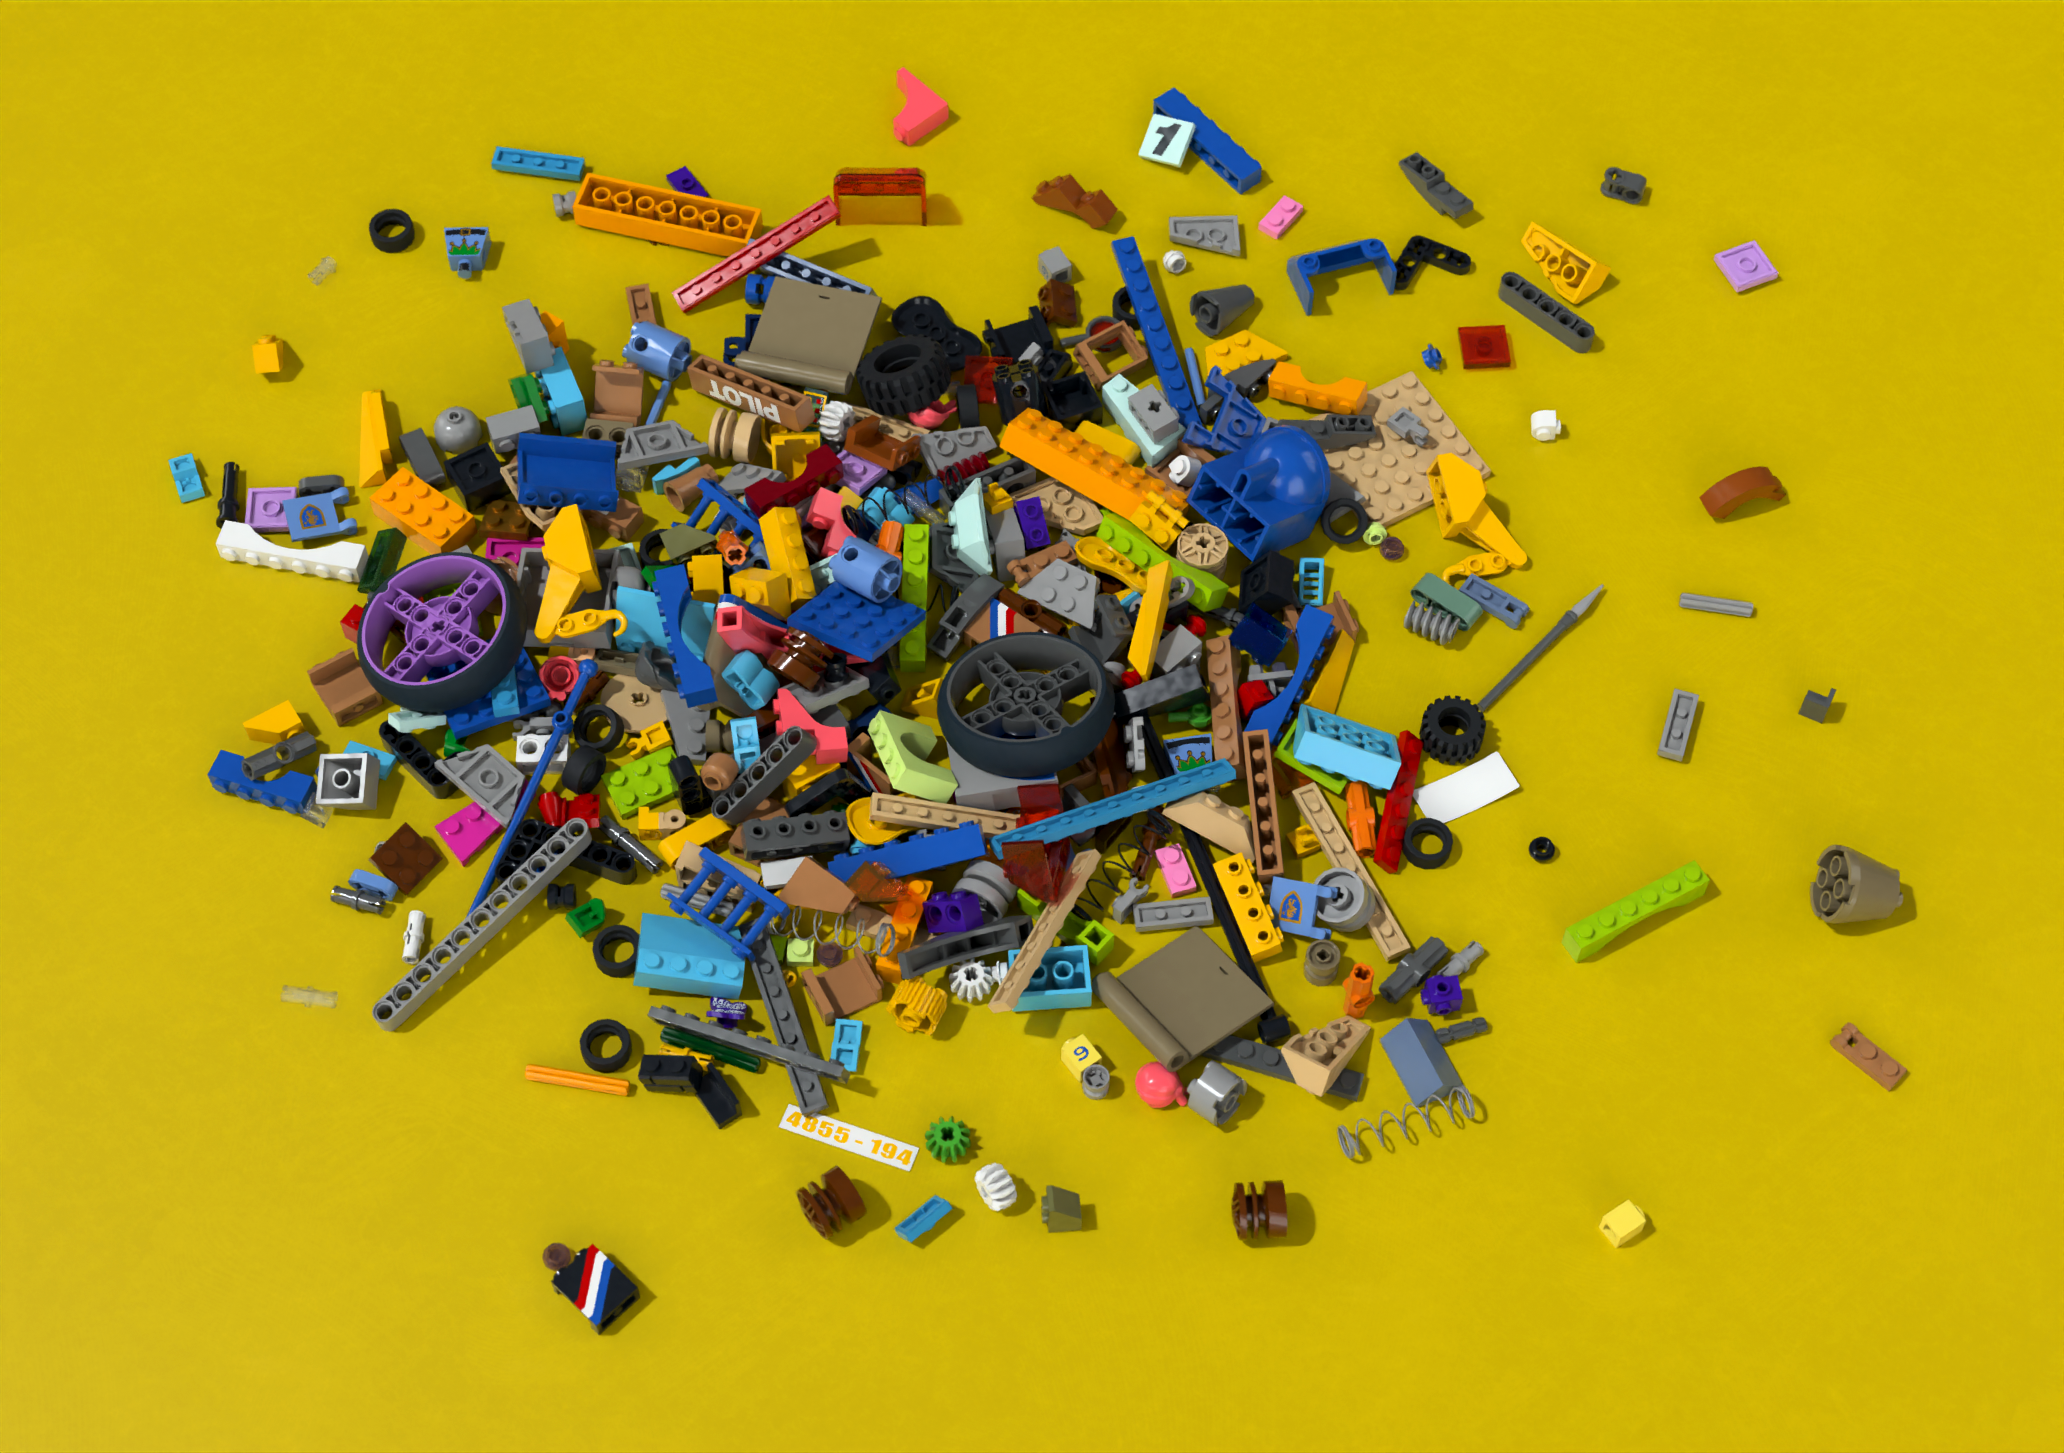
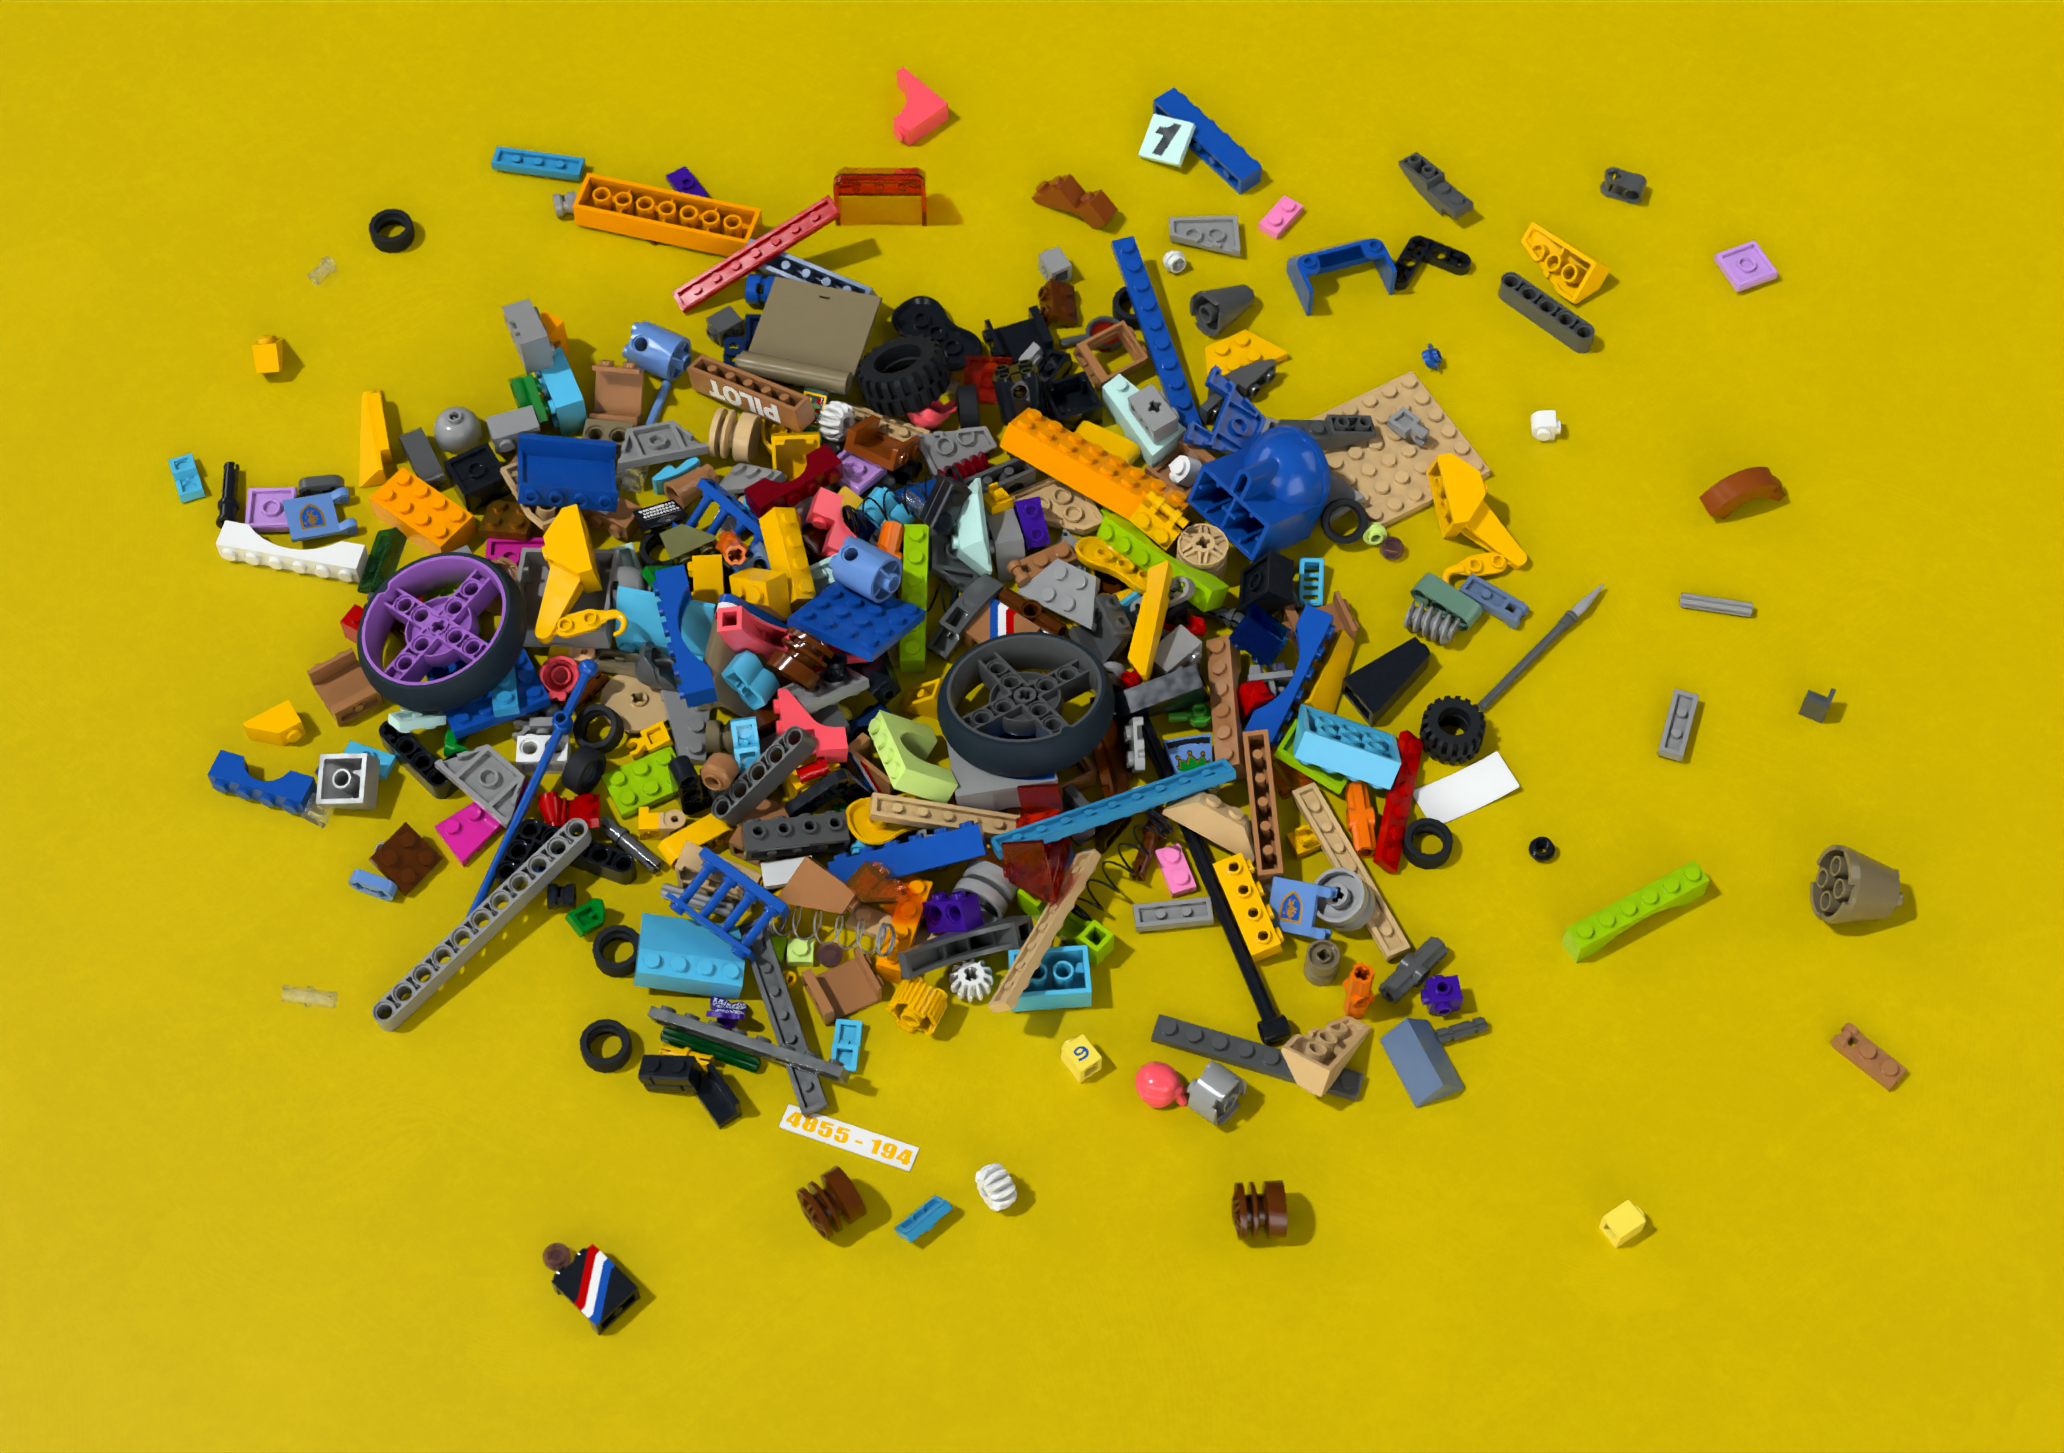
(268, 761): dark grey piece -> none
(358, 899): dark grey pin -> none
(413, 937): white pin -> none
(467, 249): medium blue torso -> none
(577, 1079): light orange axle -> none
(640, 304): medium nougat plate -> none
(659, 516): none -> slope
(723, 325): none -> dark grey brick
(813, 770): none -> red pin
(944, 503): none -> black brick
(947, 1148): bright green gear -> none
(999, 971): white plate -> none
(1061, 1210): olive slope -> none
(1092, 1077): light grey wheel -> none
(1124, 903): light grey plate -> none
(1182, 998): dark tan door -> none
(1195, 377): medium blue bar -> none
(1342, 397): light orange arch -> none
(1385, 680): none -> black slope
(1460, 1089): light grey piece -> none
(1461, 961): light grey pin -> none
(1484, 347): clear red plate -> none

